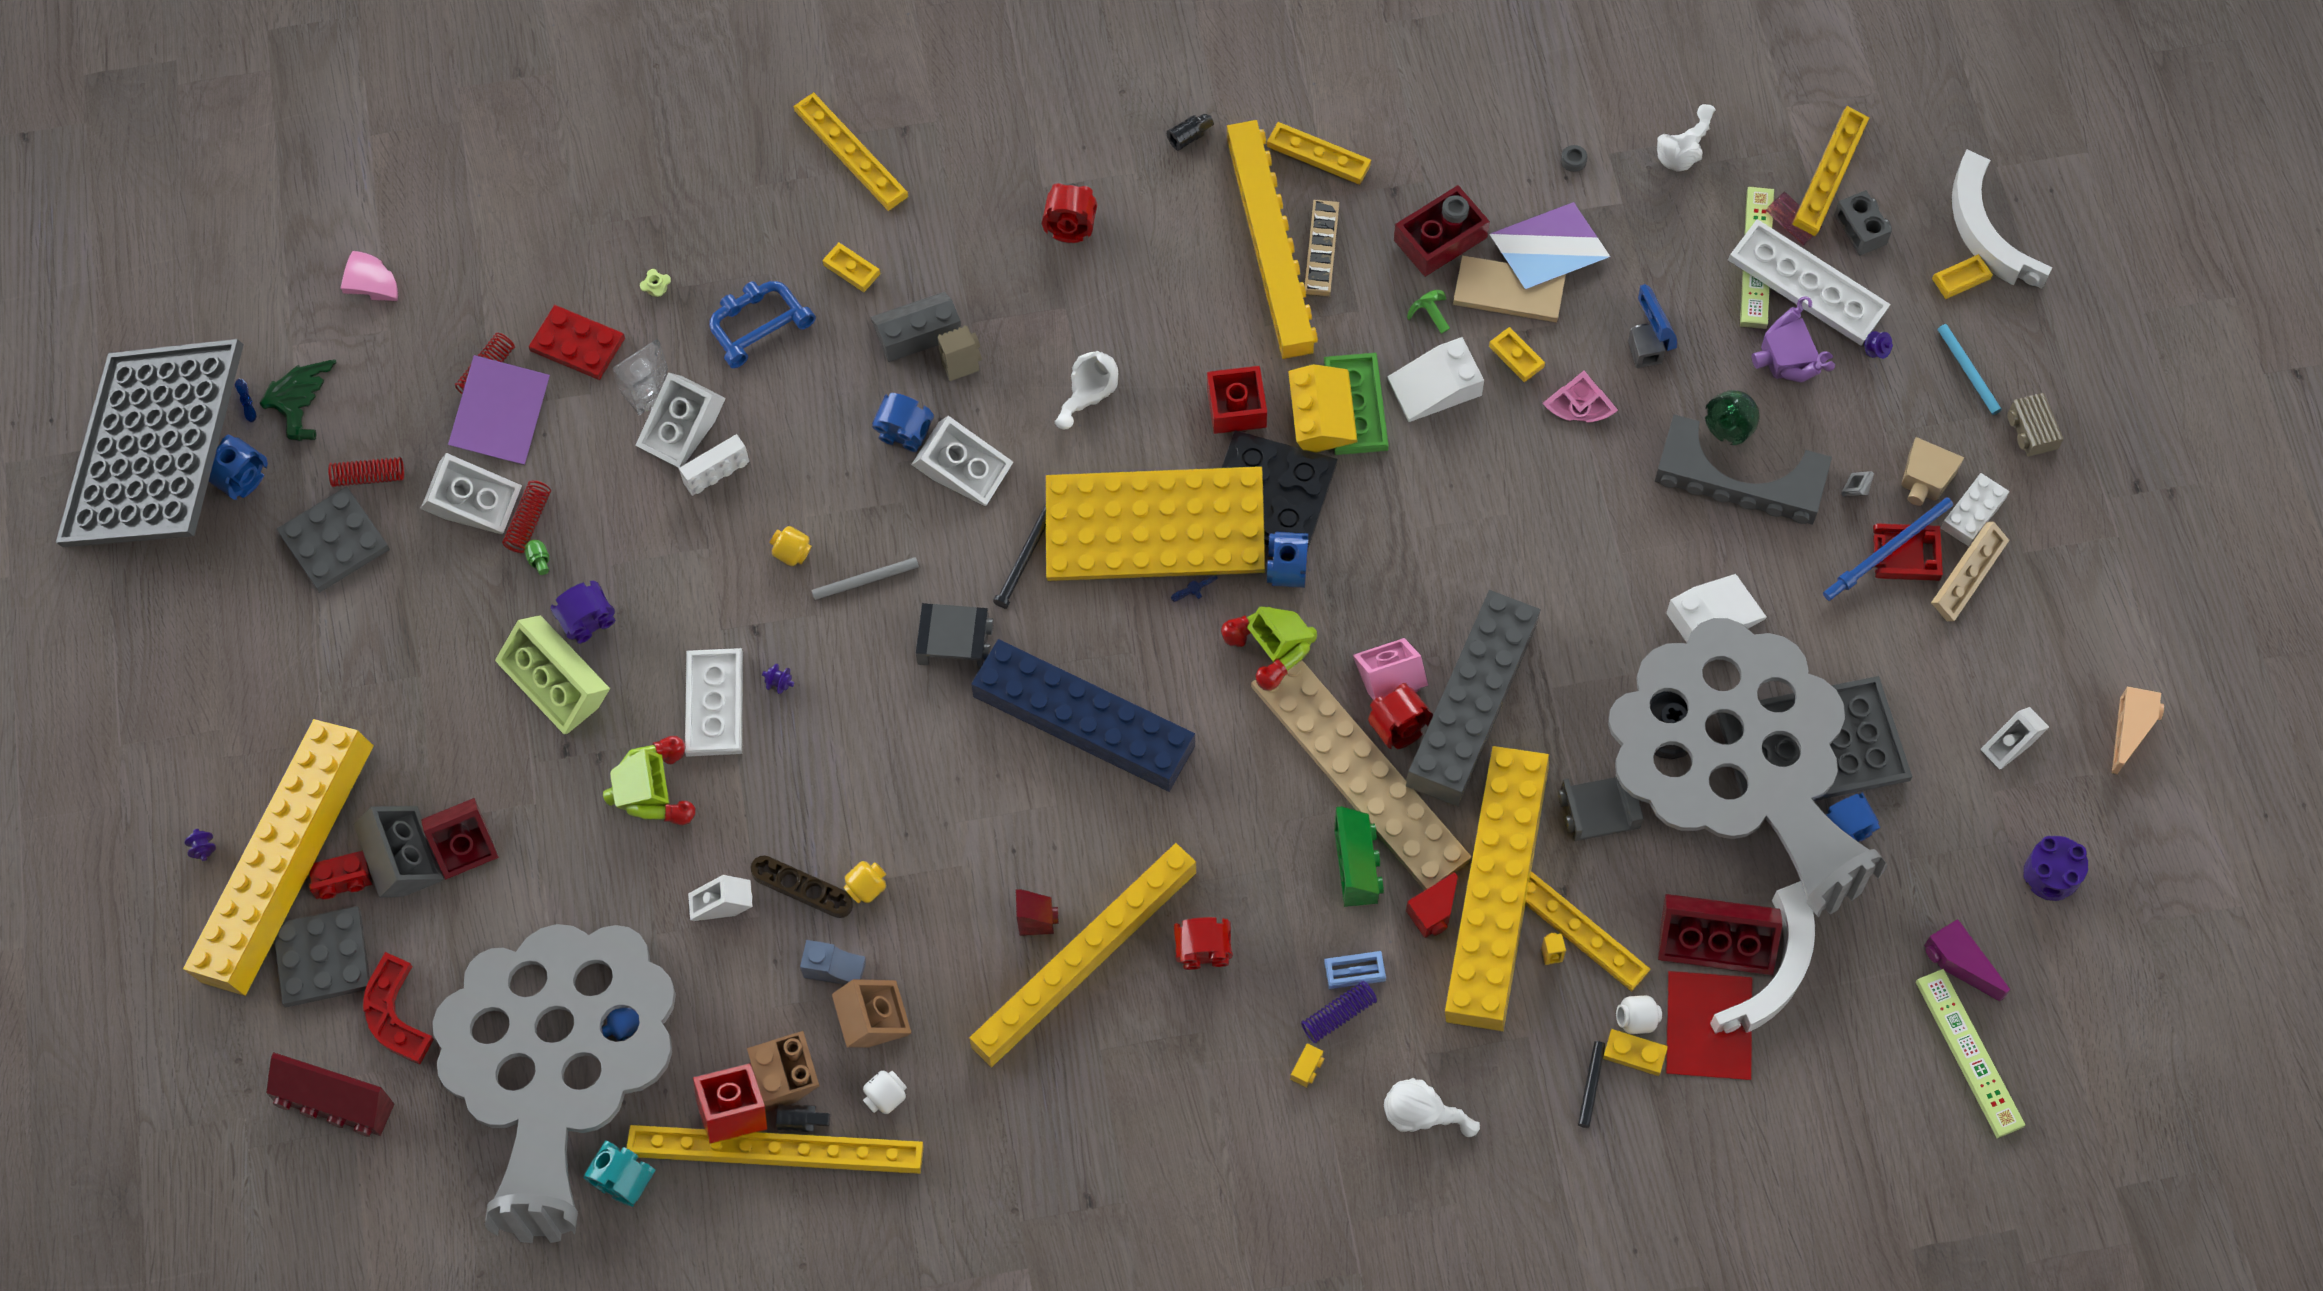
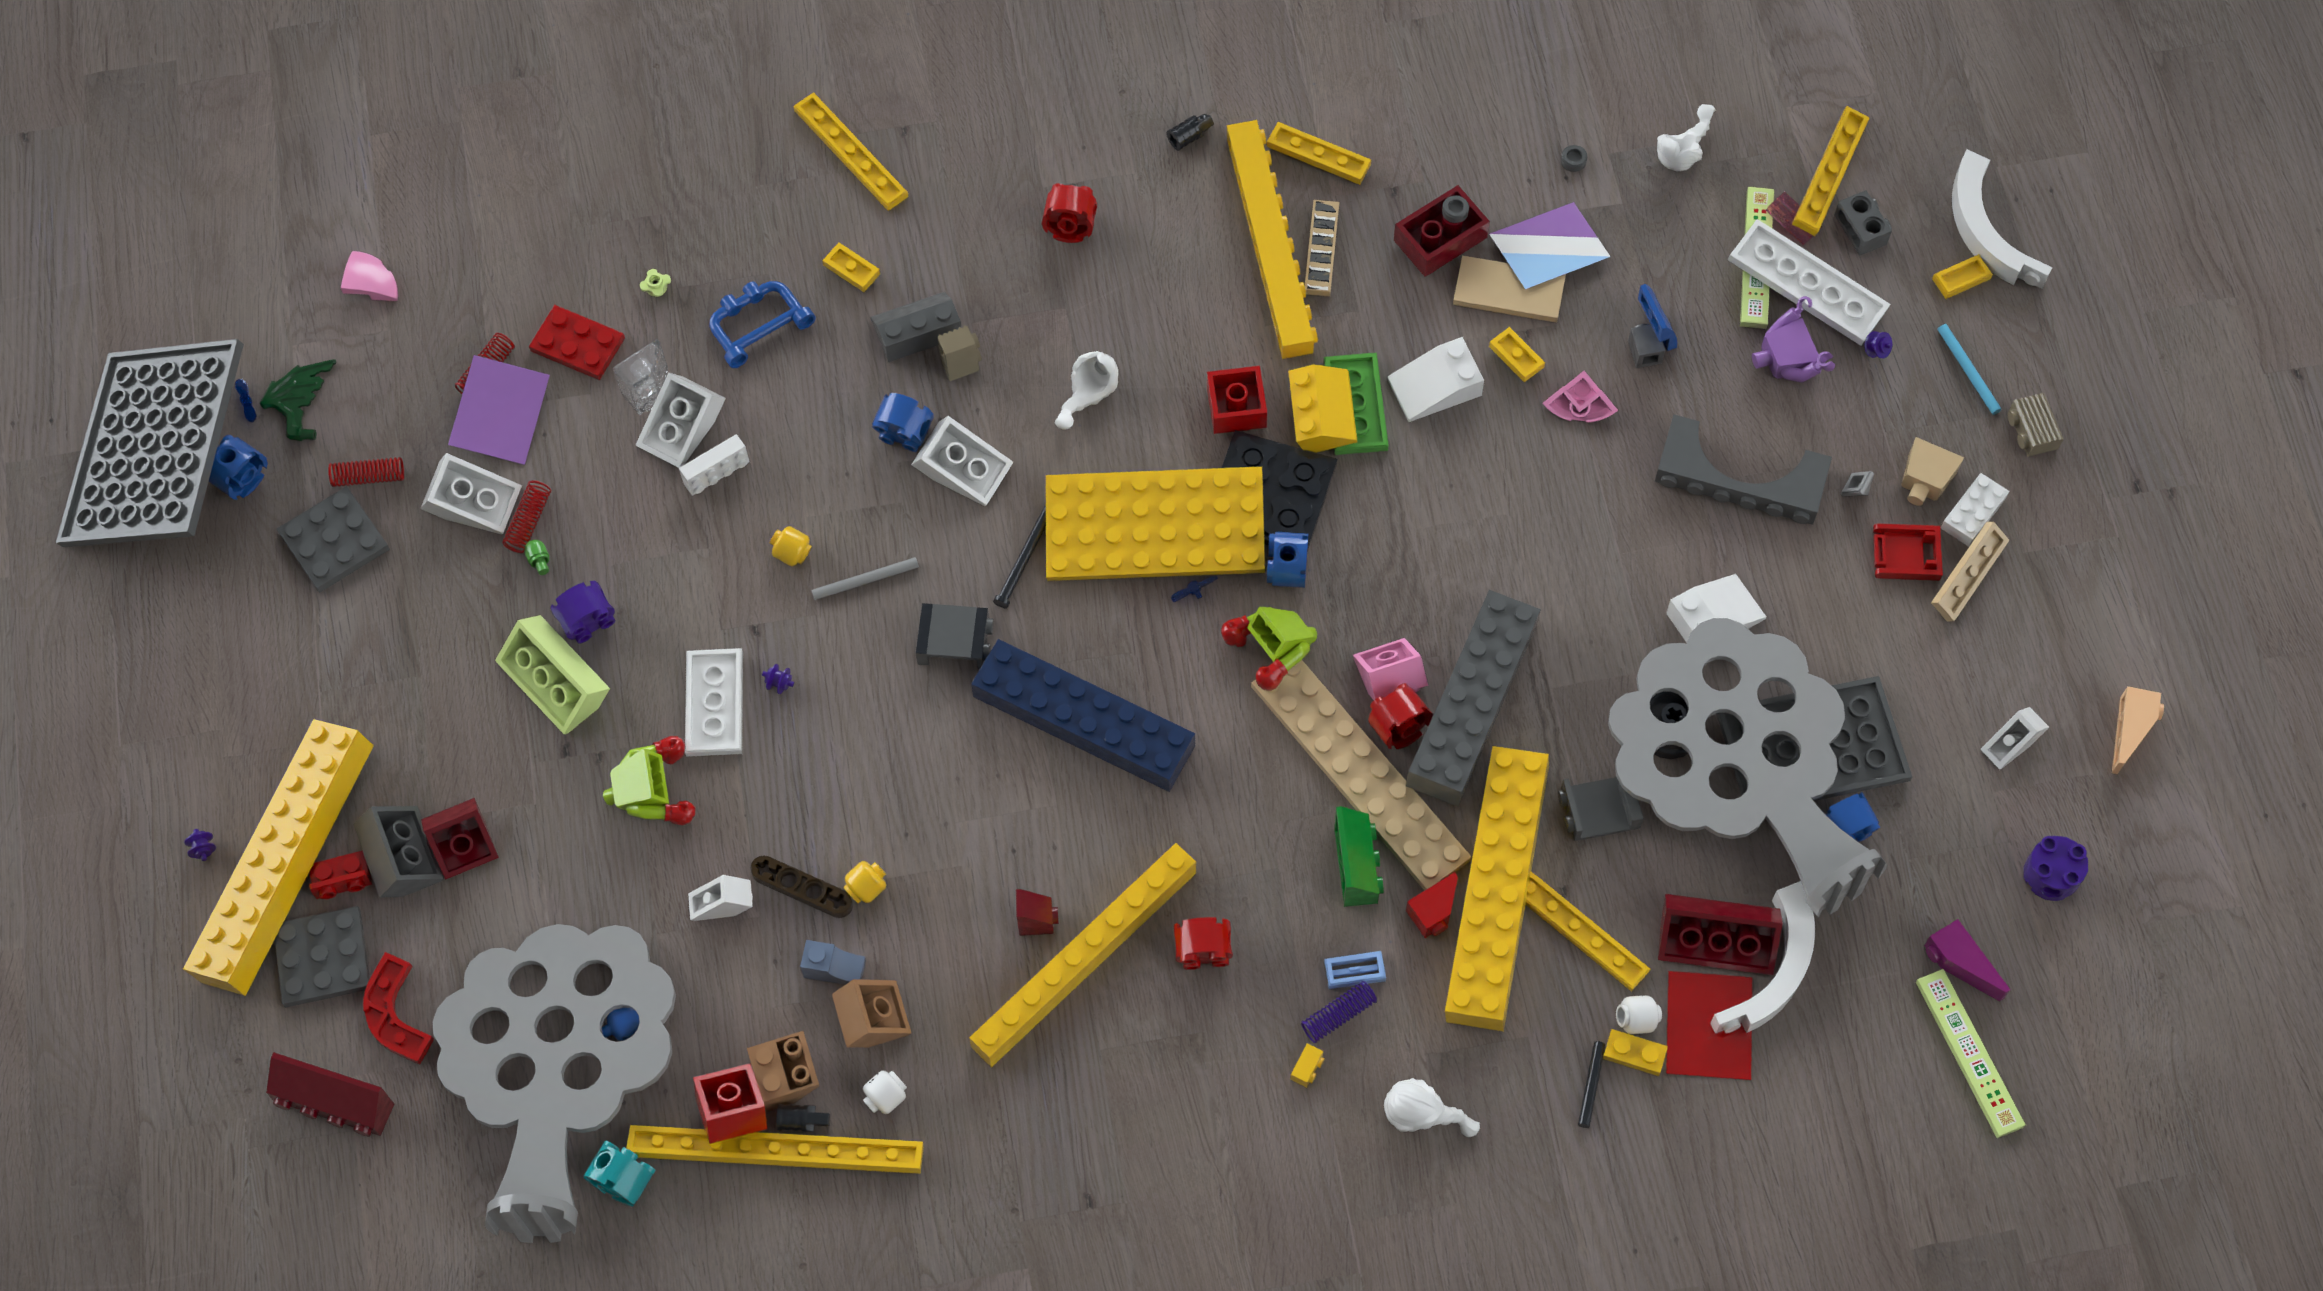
(1427, 302): bright green plant -> none
(1553, 948): yellow piece -> none
(1732, 416): clear green cylinder -> none
(1849, 579): blue bar -> none

